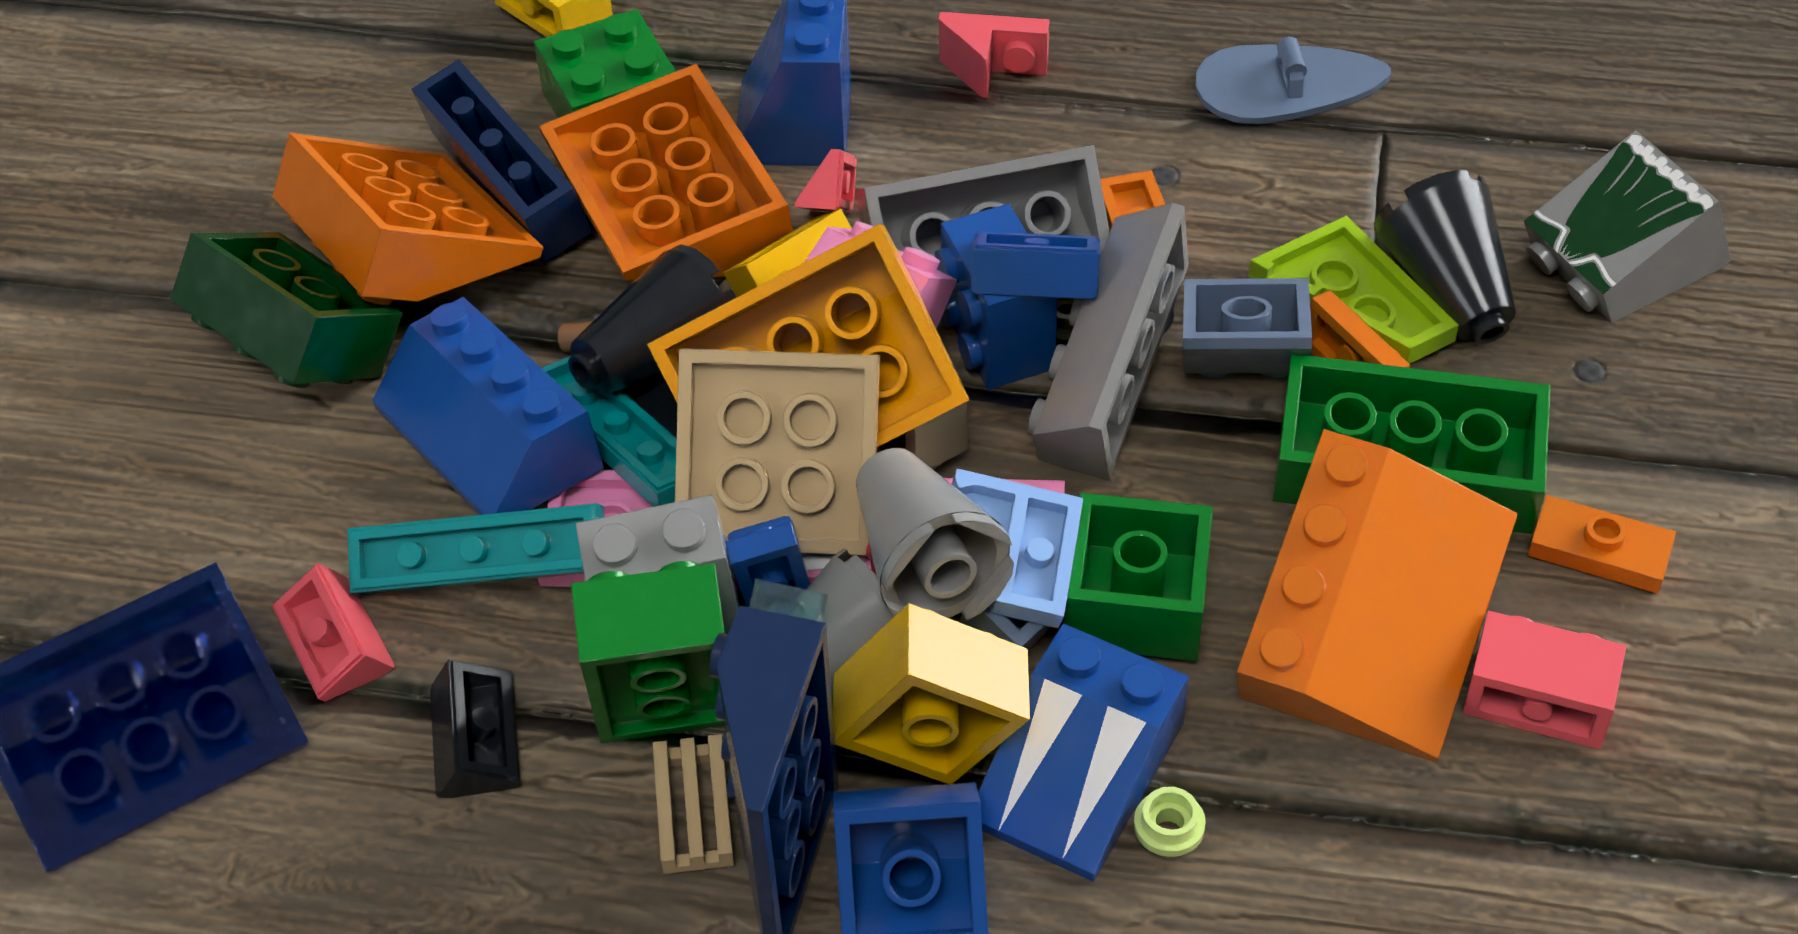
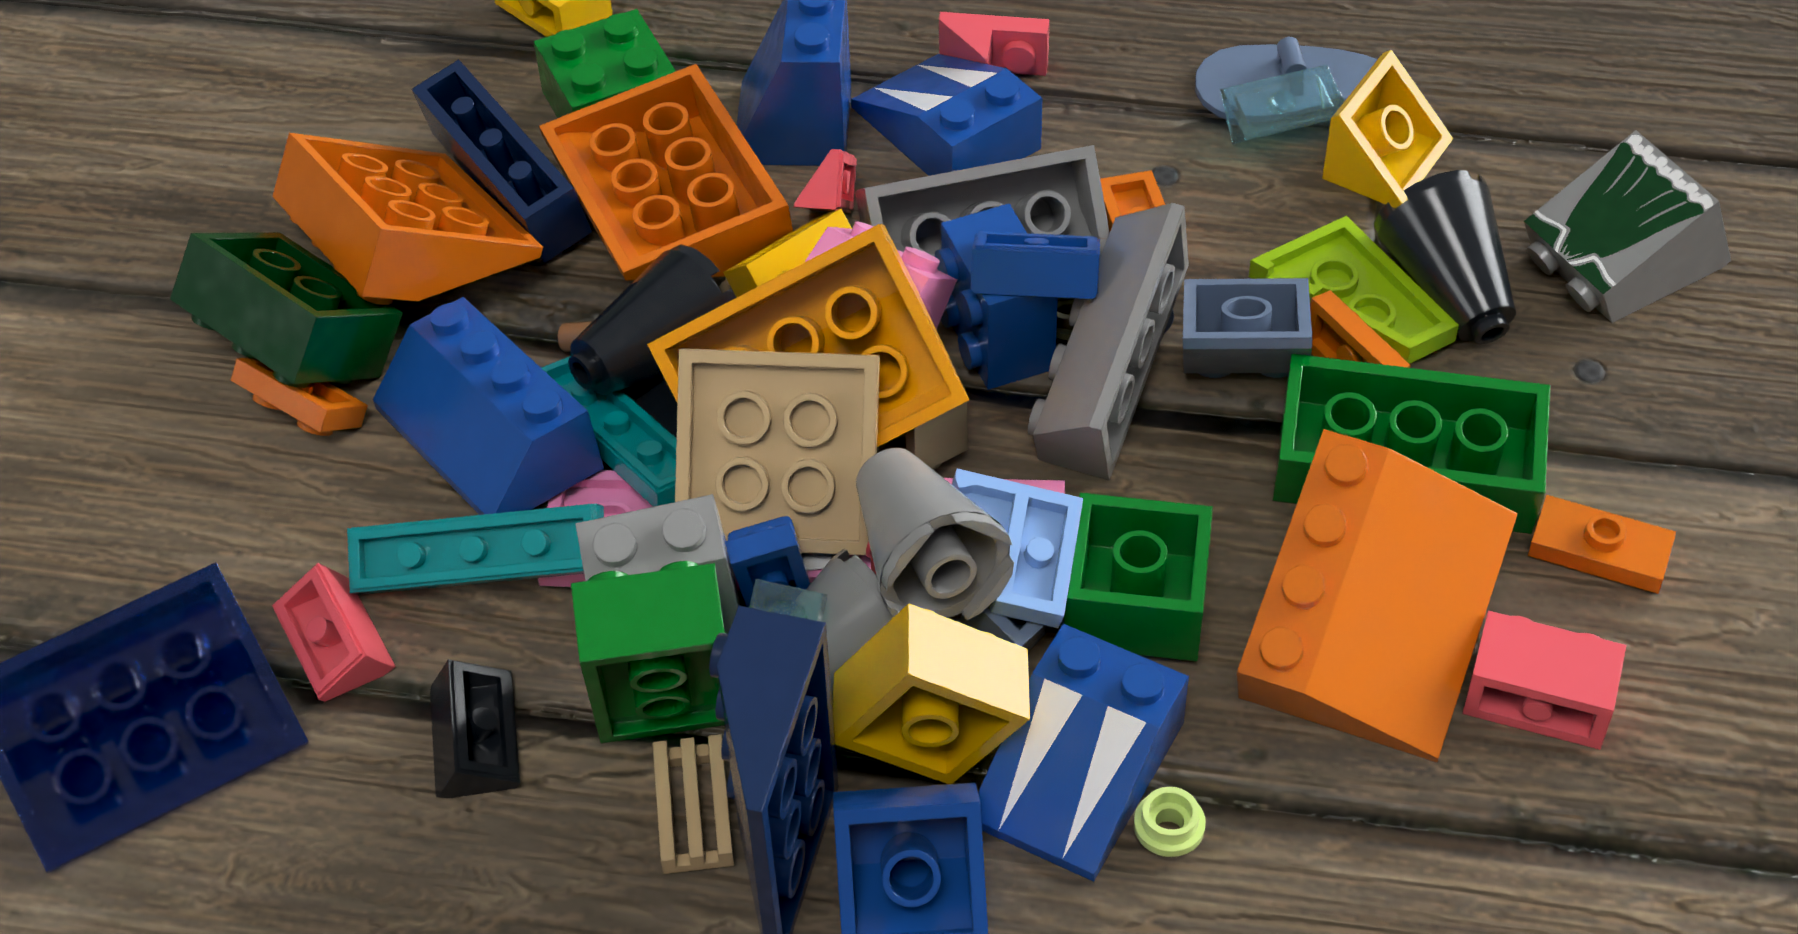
(318, 408): none -> orange plate
(955, 114): none -> blue slope
(1281, 103): none -> clear light blue slope
(1384, 135): none -> yellow slope

